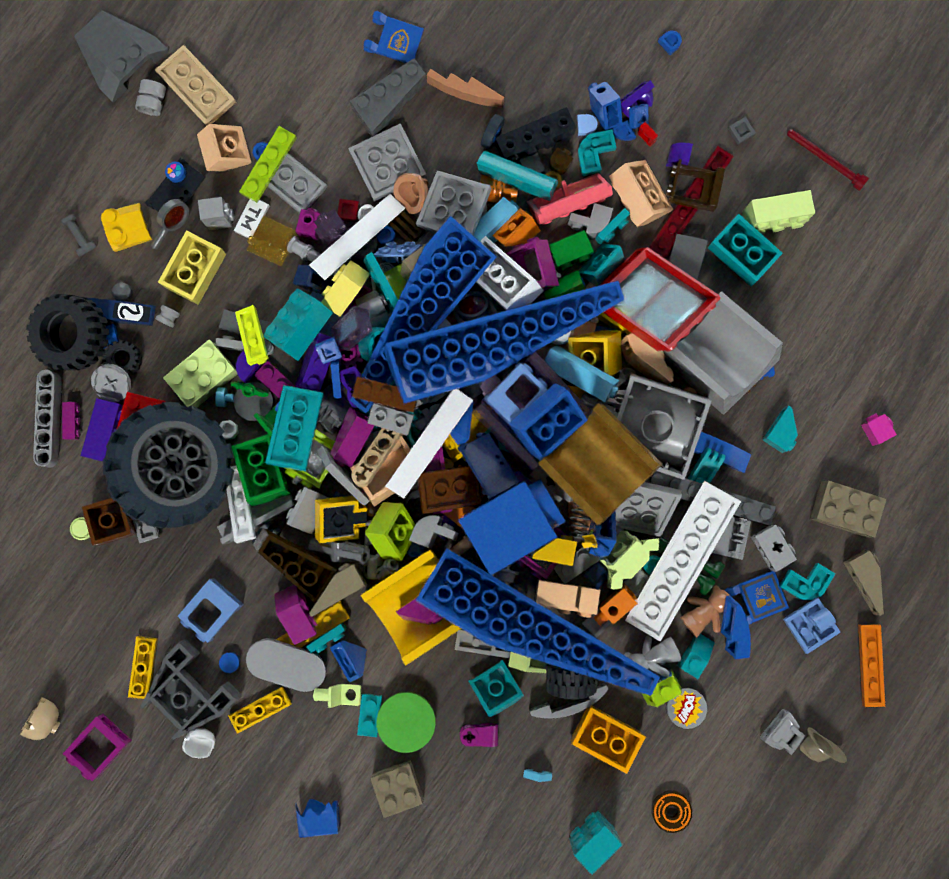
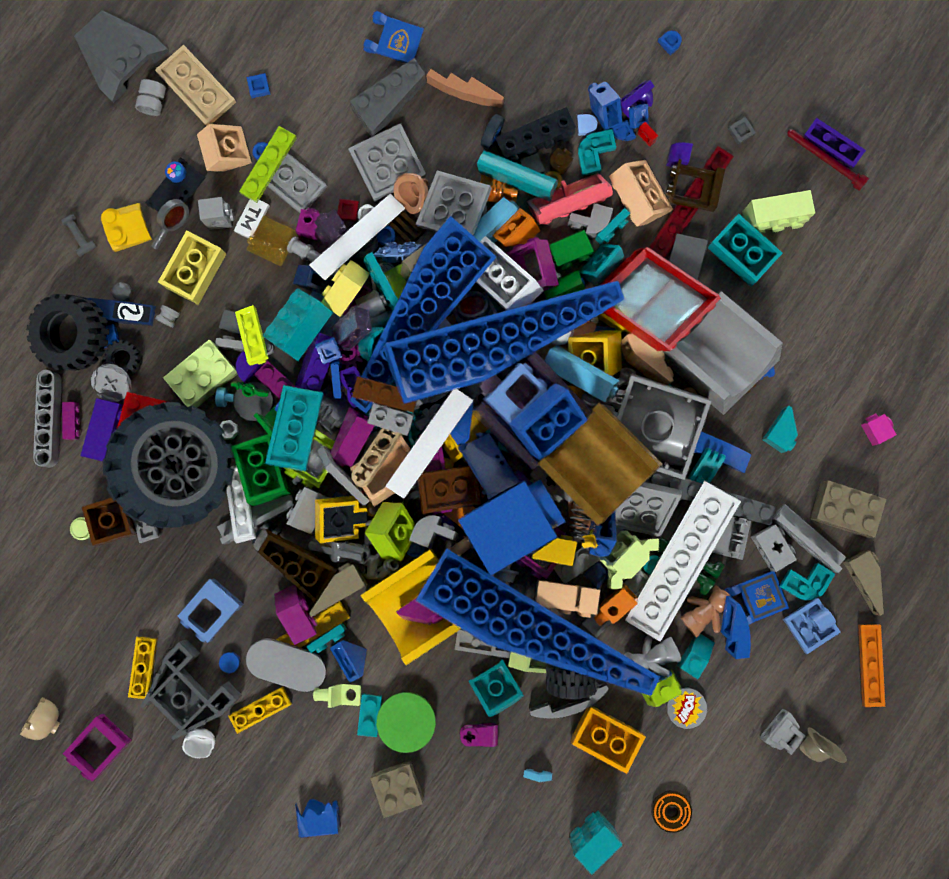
(258, 85): none -> blue tile
(809, 539): none -> light grey fence
(834, 143): none -> dark purple brick

